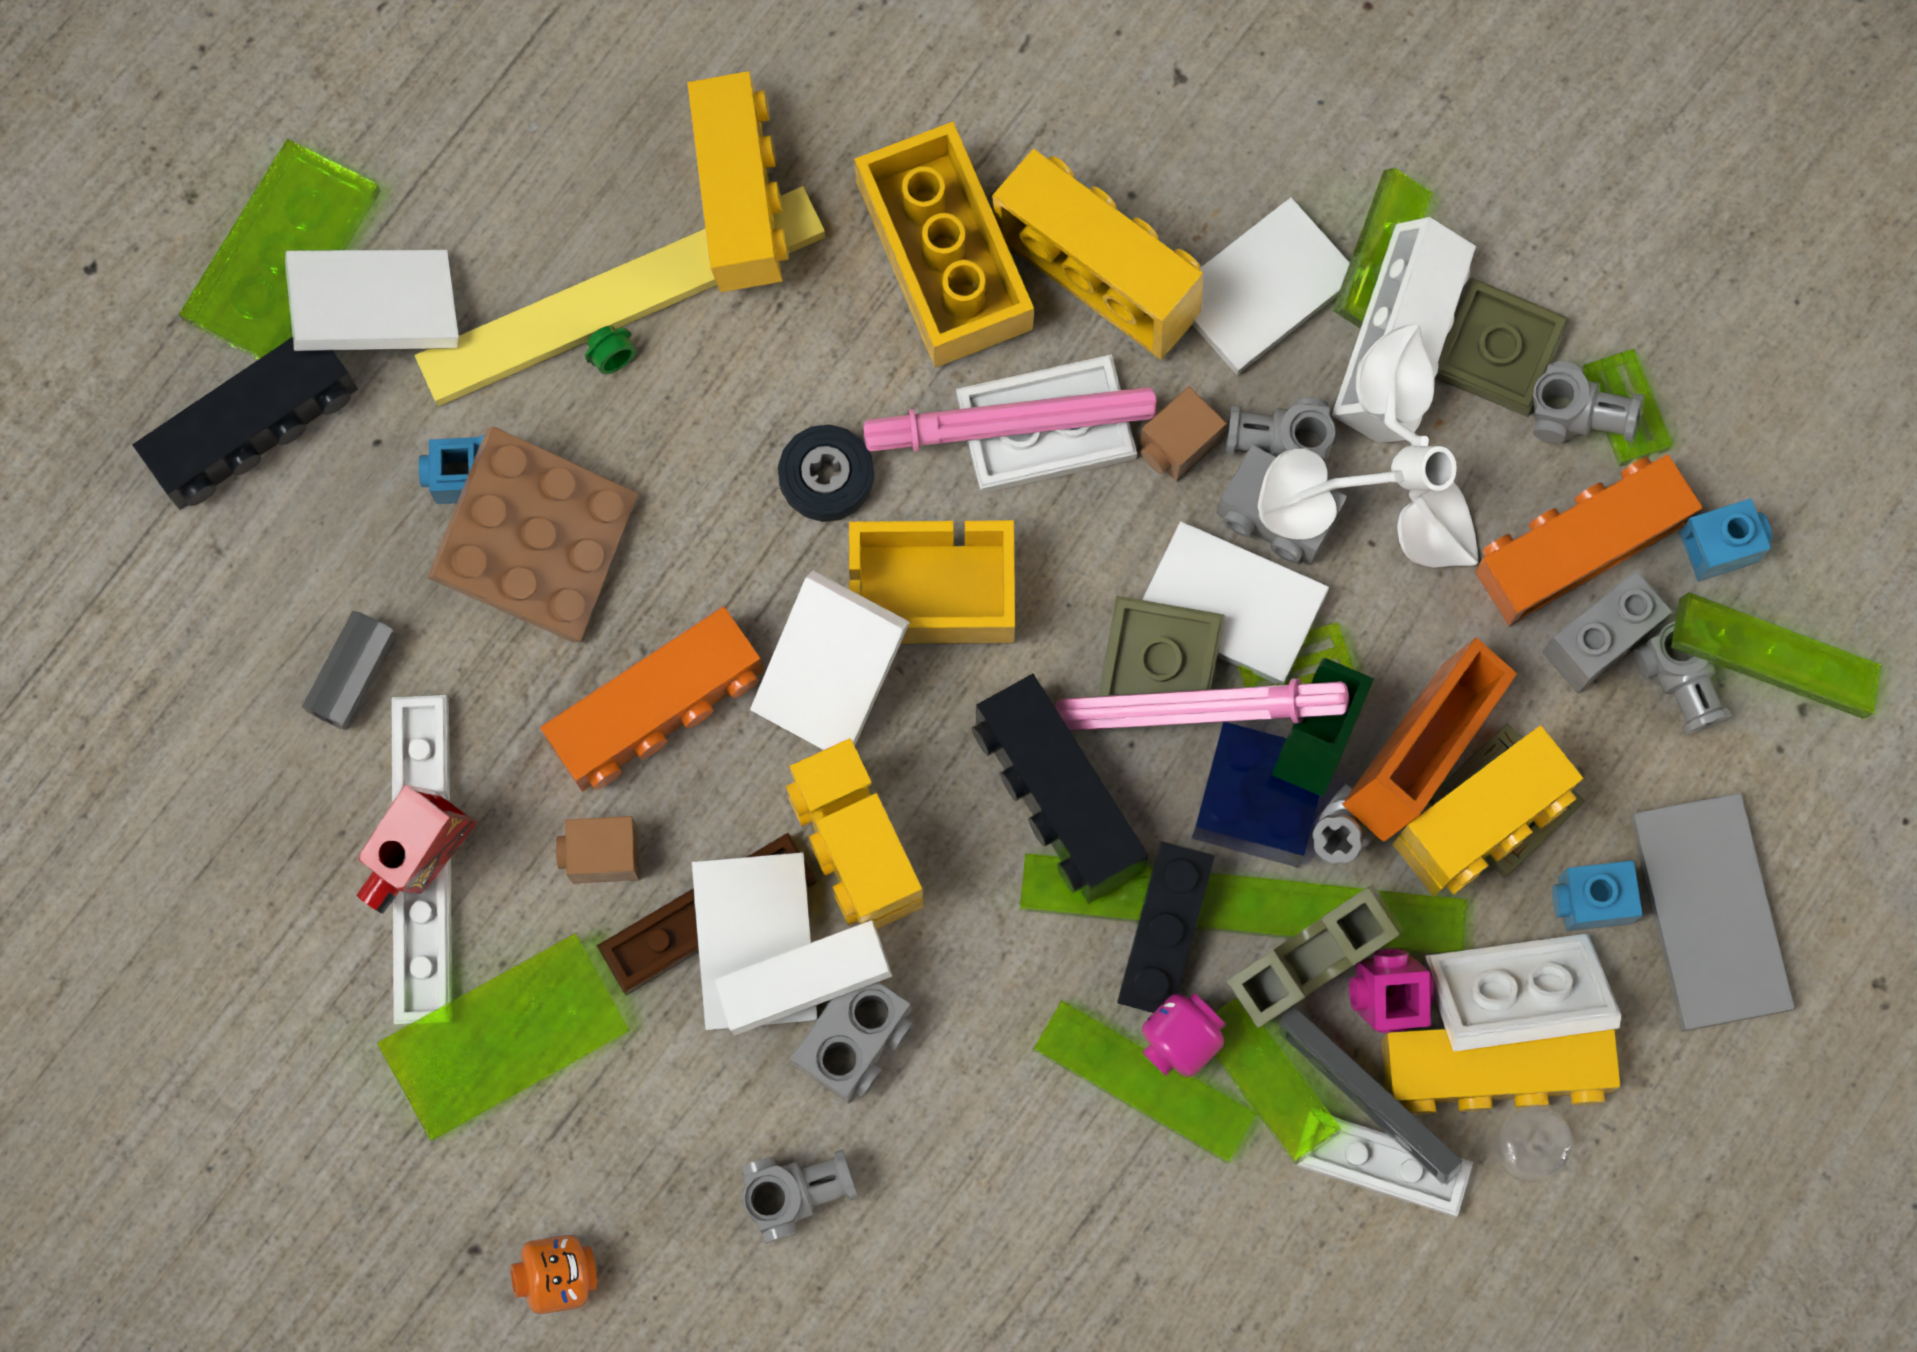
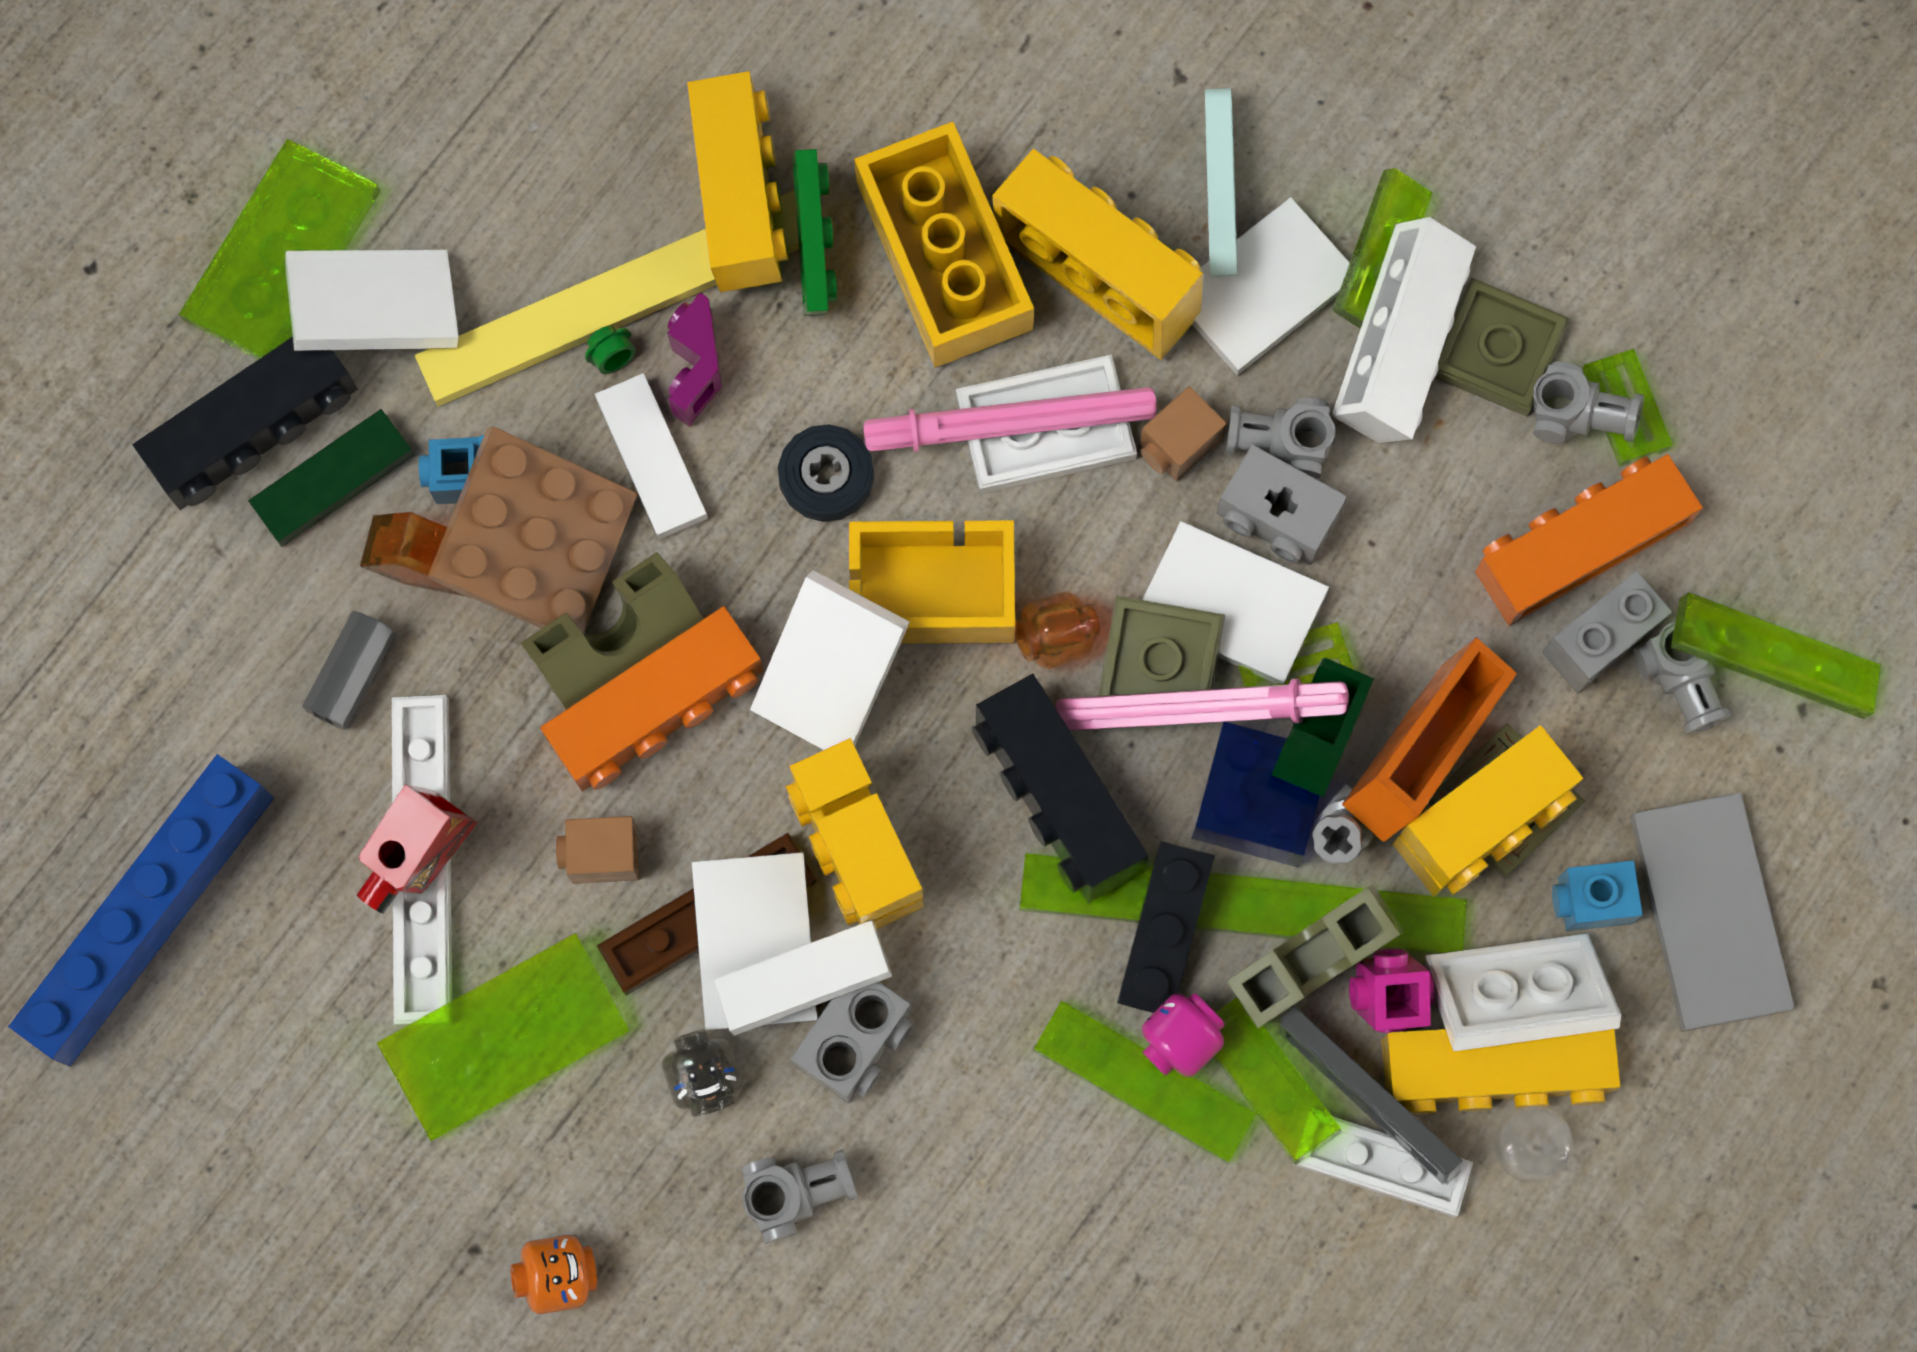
(141, 911): none -> blue brick
(331, 477): none -> dark green tile
(404, 549): none -> clear orange slope
(651, 456): none -> white tile
(652, 615): none -> olive arch
(694, 340): none -> magenta slope
(702, 1073): none -> clear smoke head
(813, 231): none -> green plate
(1056, 630): none -> clear orange head
(1221, 182): none -> light aqua beam
(1437, 525): white plant -> none
(1726, 539): dark azure brick -> none

